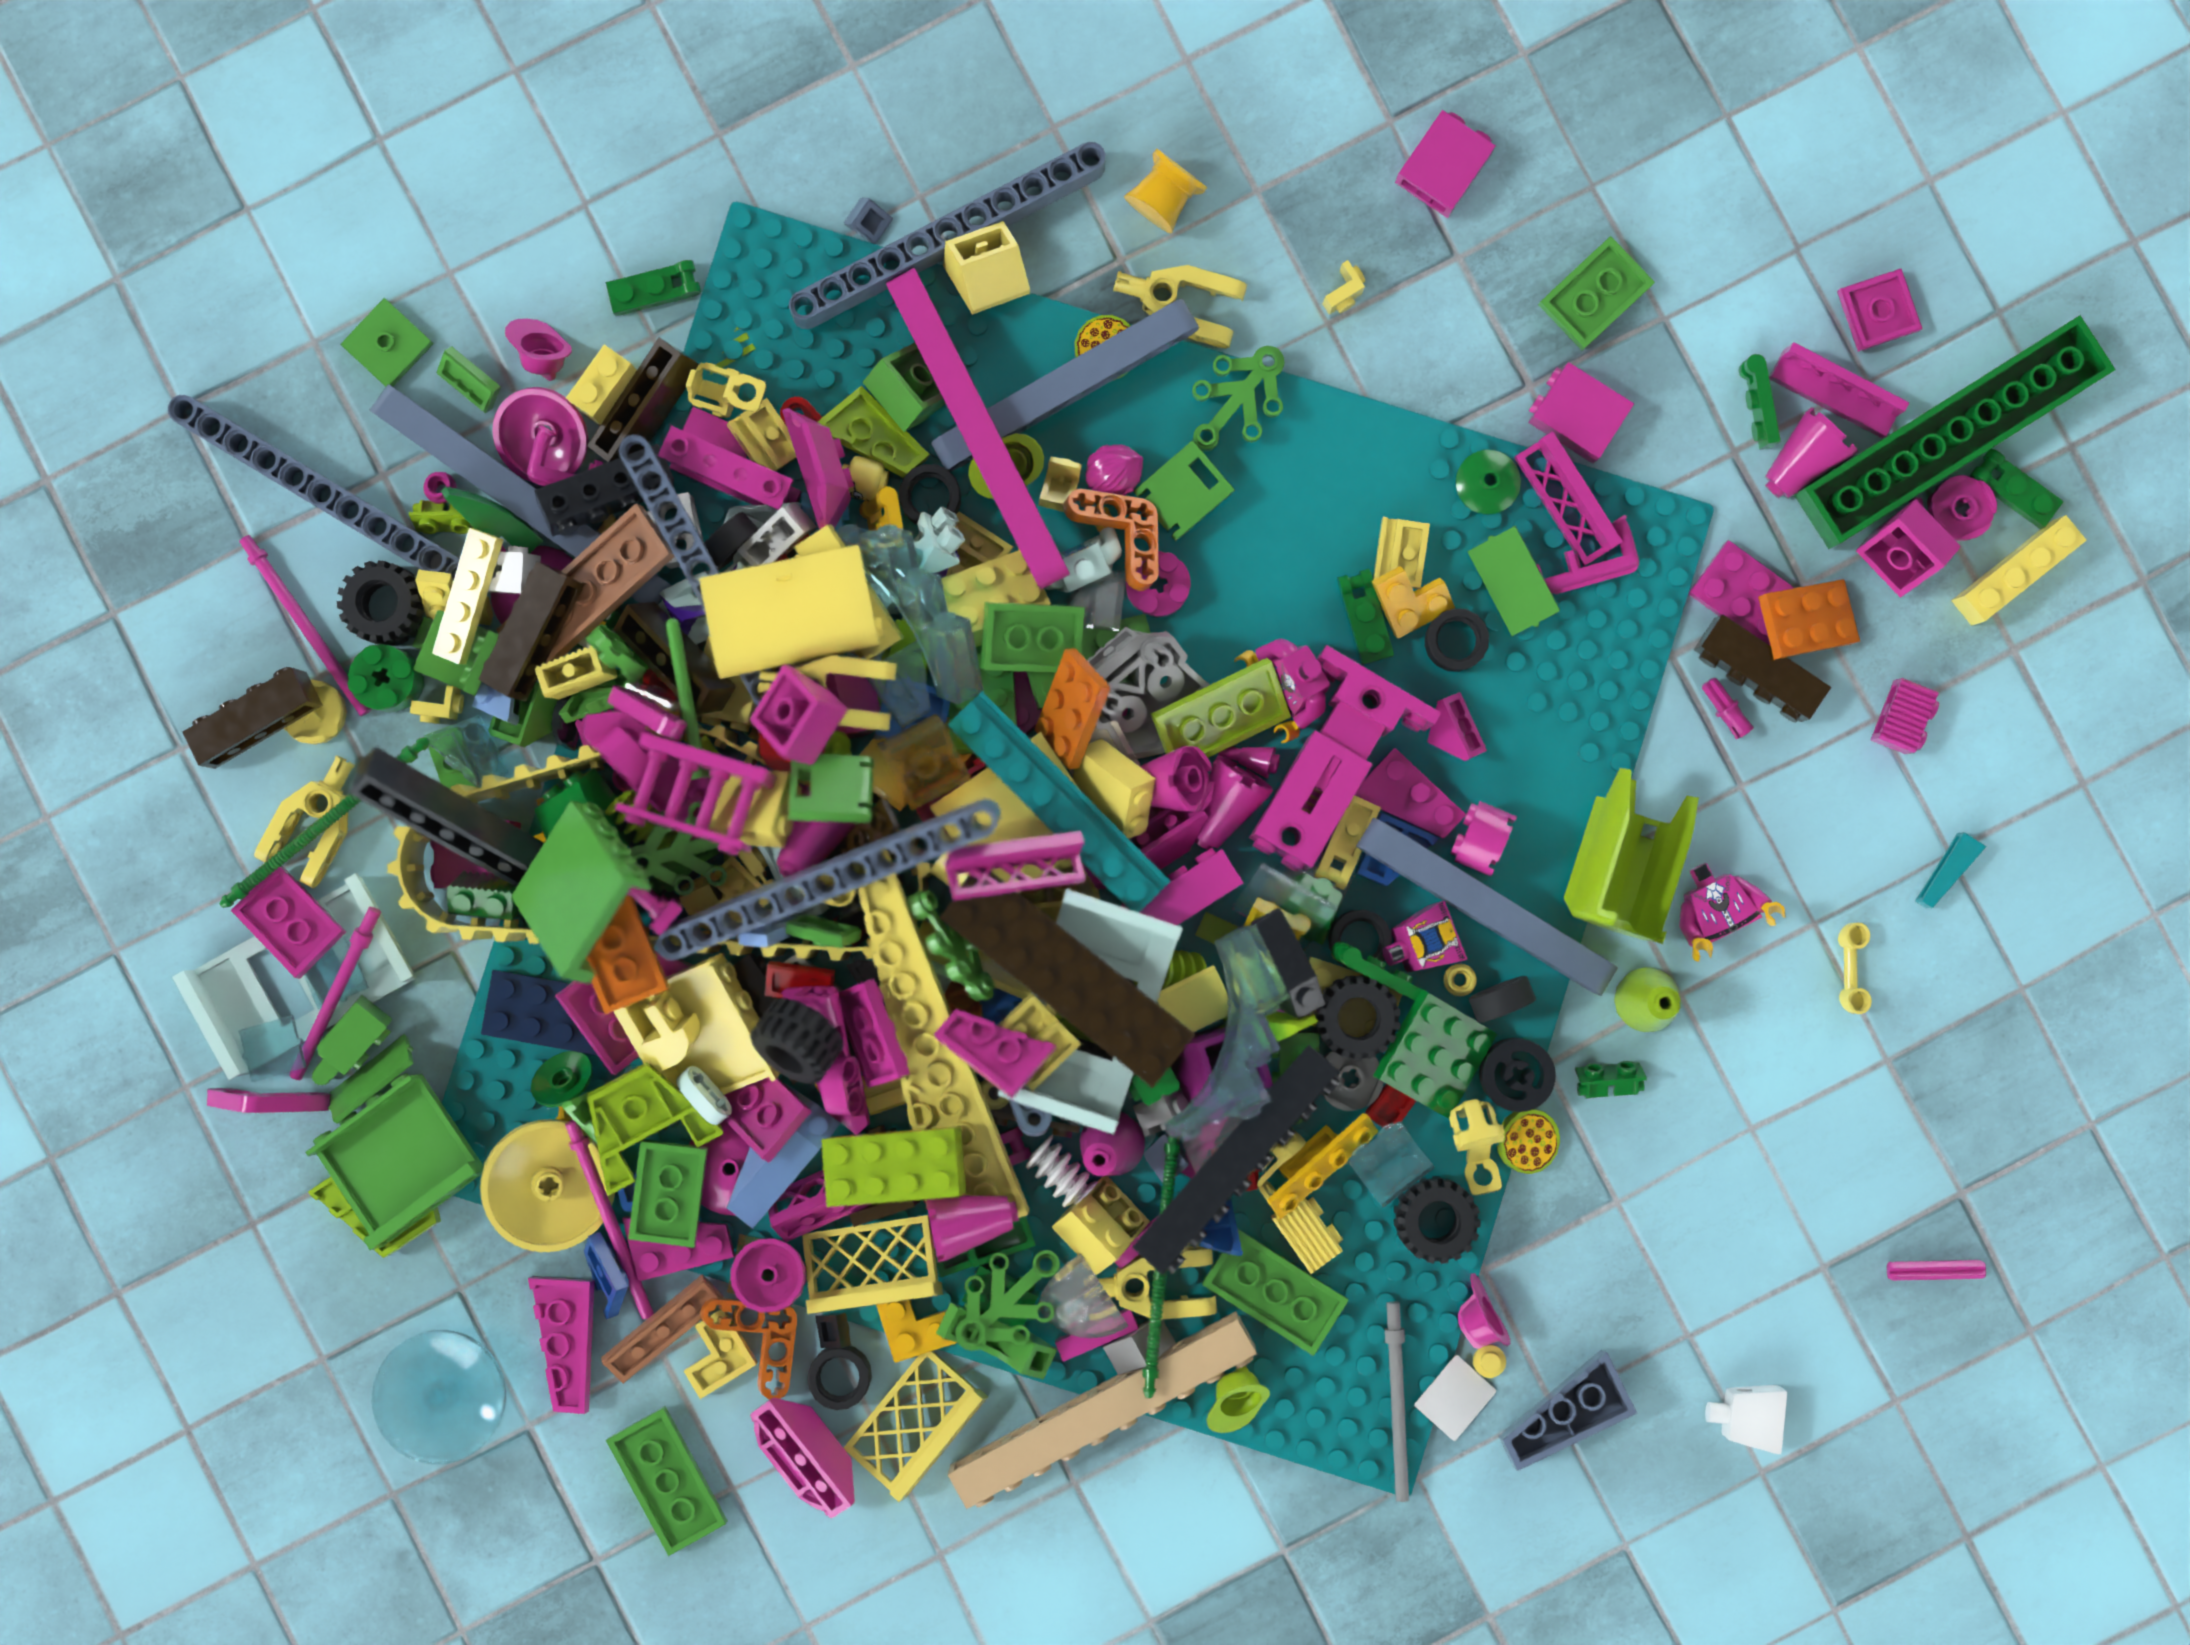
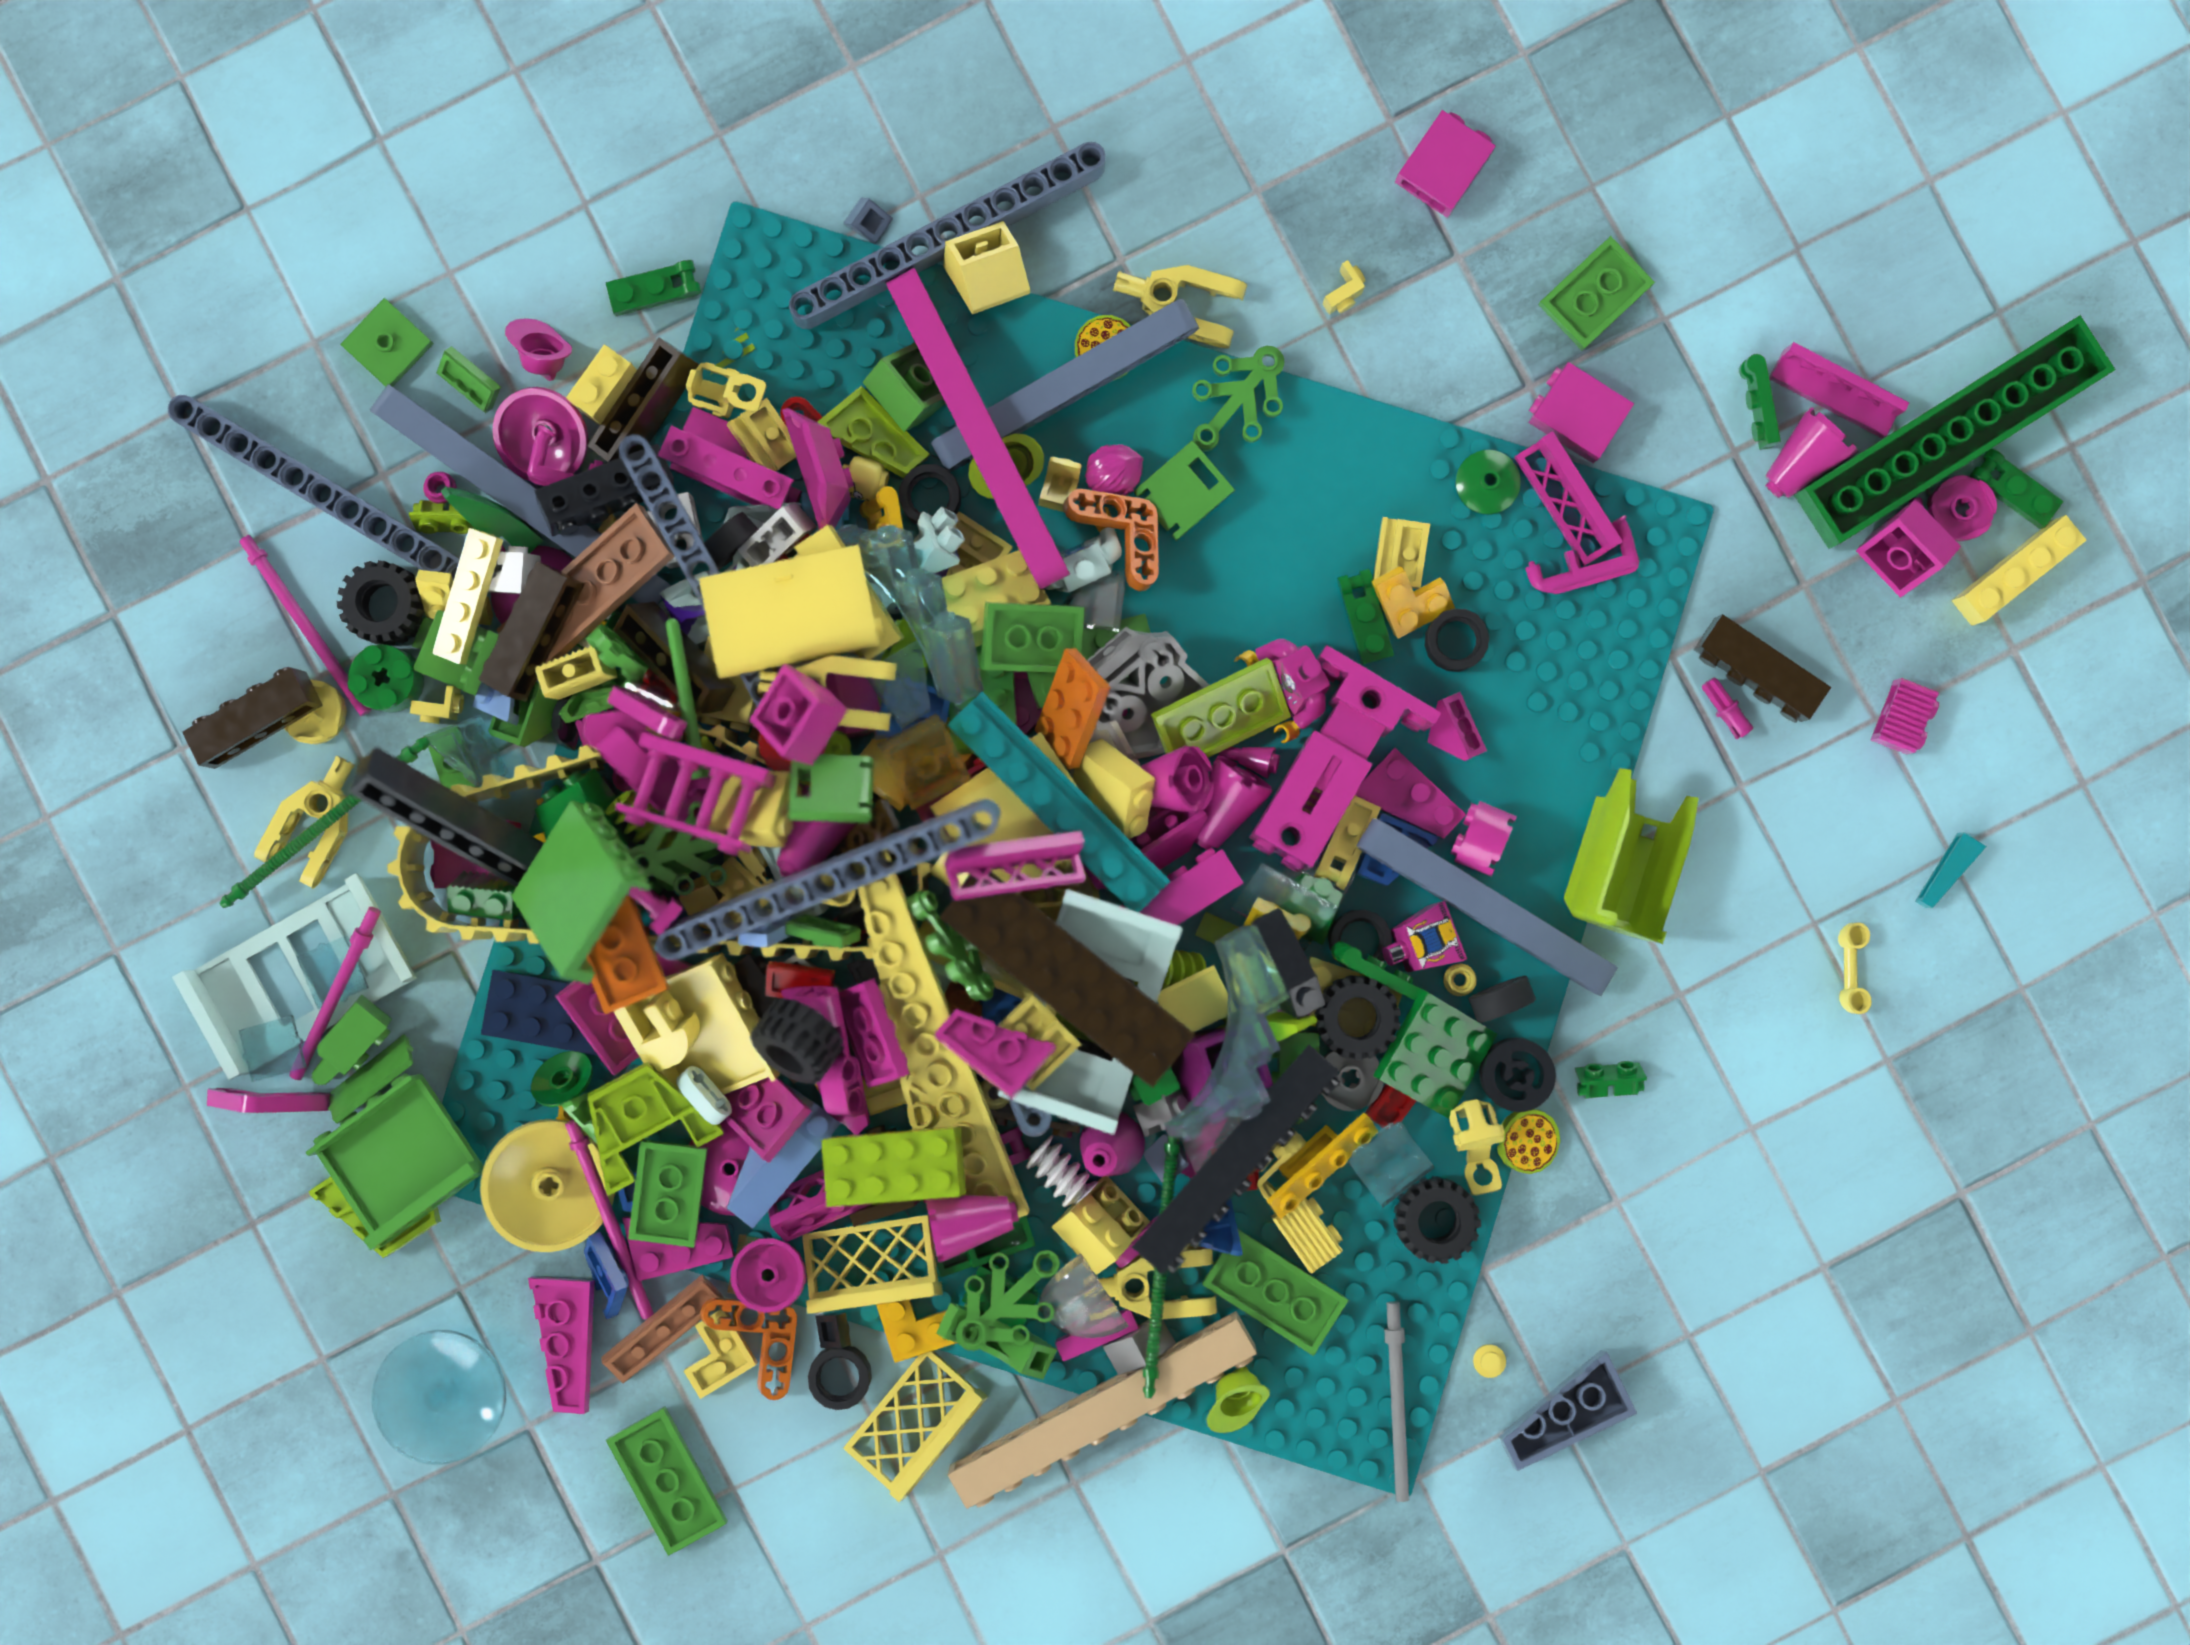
(288, 922): dark pink plate -> none
(805, 1454): dark pink wedge -> none
(1164, 192): yellow hat -> none
(1174, 592): dark pink plate -> none
(1455, 1398): white sticker -> none
(1479, 1319): dark pink piece -> none
(1513, 581): bright green piece -> none
(1647, 999): lime cone -> none
(1721, 908): dark pink torso -> none
(1733, 586): dark pink plate -> none
(1752, 1416): white torso -> none
(1809, 619): orange plate -> none
(1879, 309): dark pink plate -> none
(1936, 1270): dark pink axle -> none

